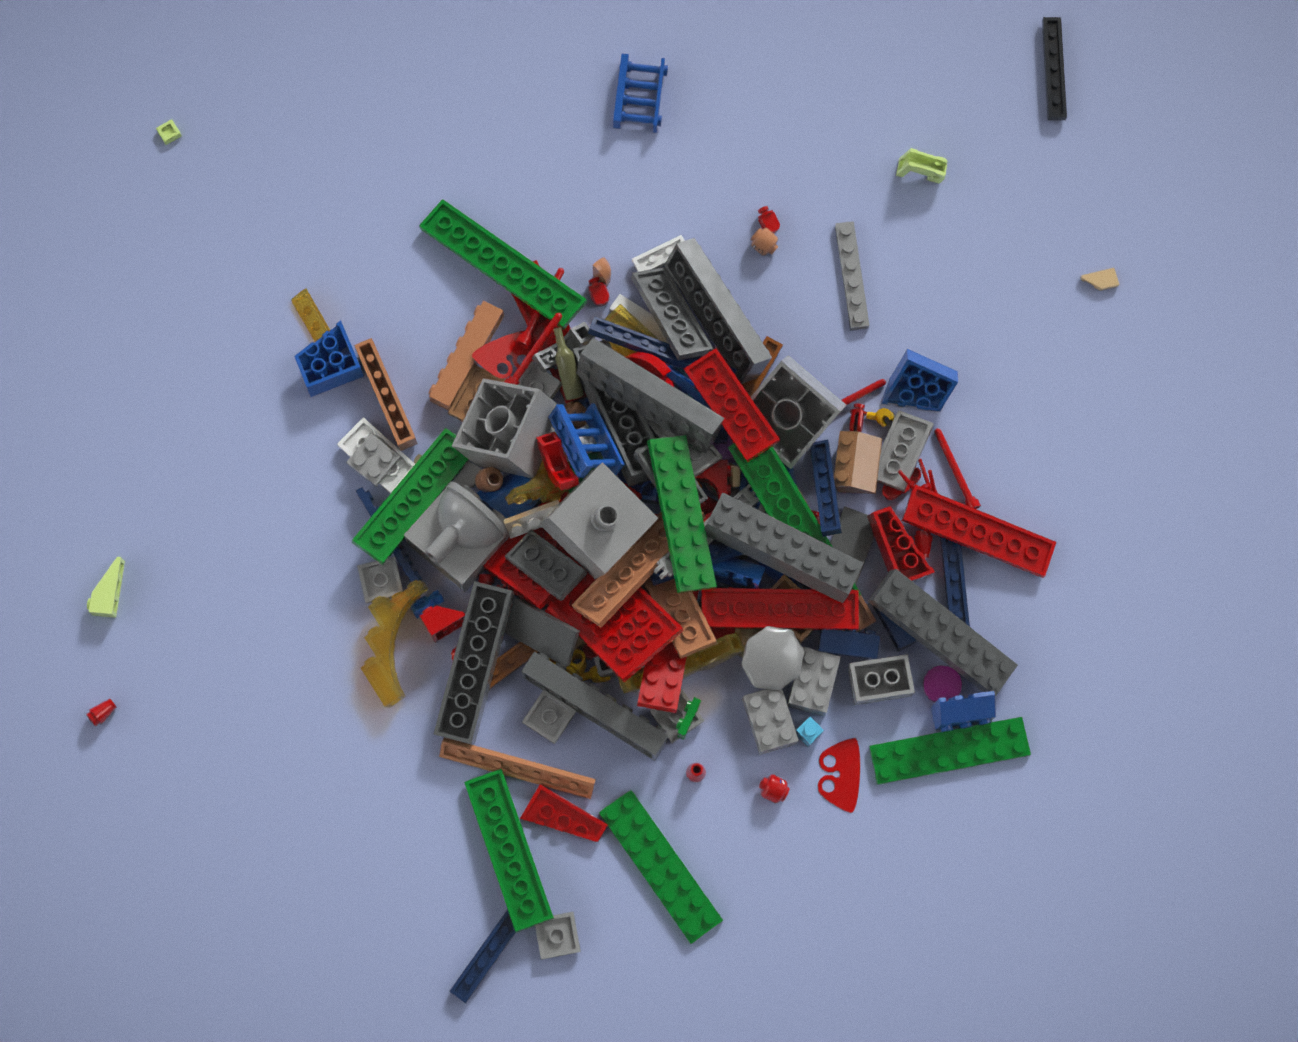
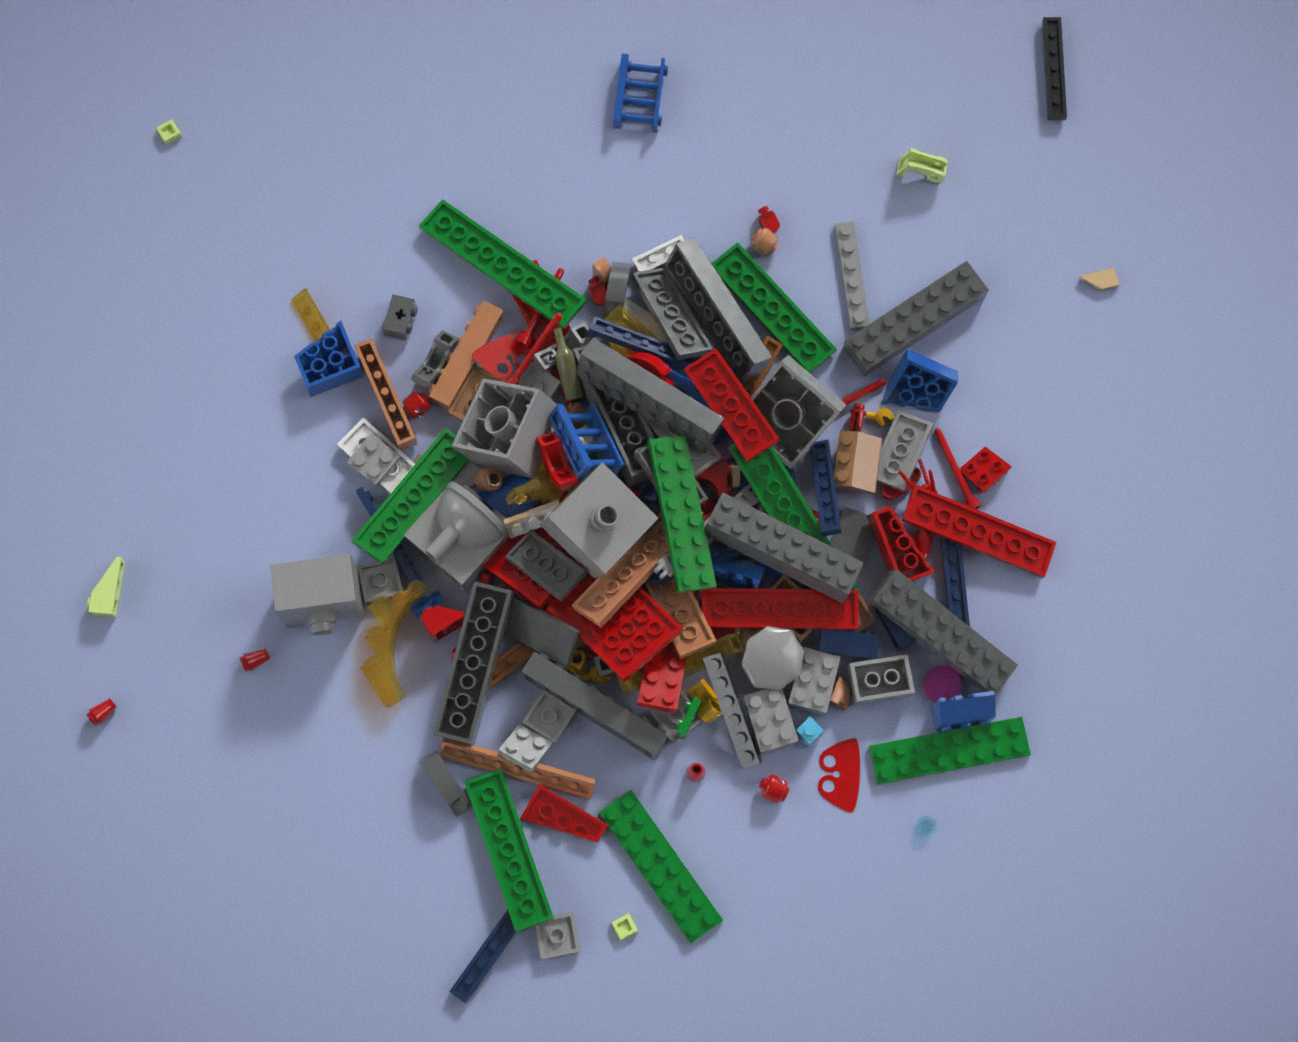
(254, 659): none -> red cone
(317, 592): none -> light grey brick
(400, 306): none -> dark grey brick
(416, 404): none -> red head
(436, 359): none -> dark grey arch
(446, 783): none -> dark grey arch
(525, 748): none -> light grey plate
(617, 286): none -> dark grey arch
(624, 927): none -> yellowish green tile
(709, 706): none -> yellow plate
(732, 709): none -> plate
(773, 308): none -> green plate
(841, 694): none -> nougat brick
(915, 318): none -> dark grey brick
(926, 819): none -> clear light blue plate
(985, 469): none -> red hinge

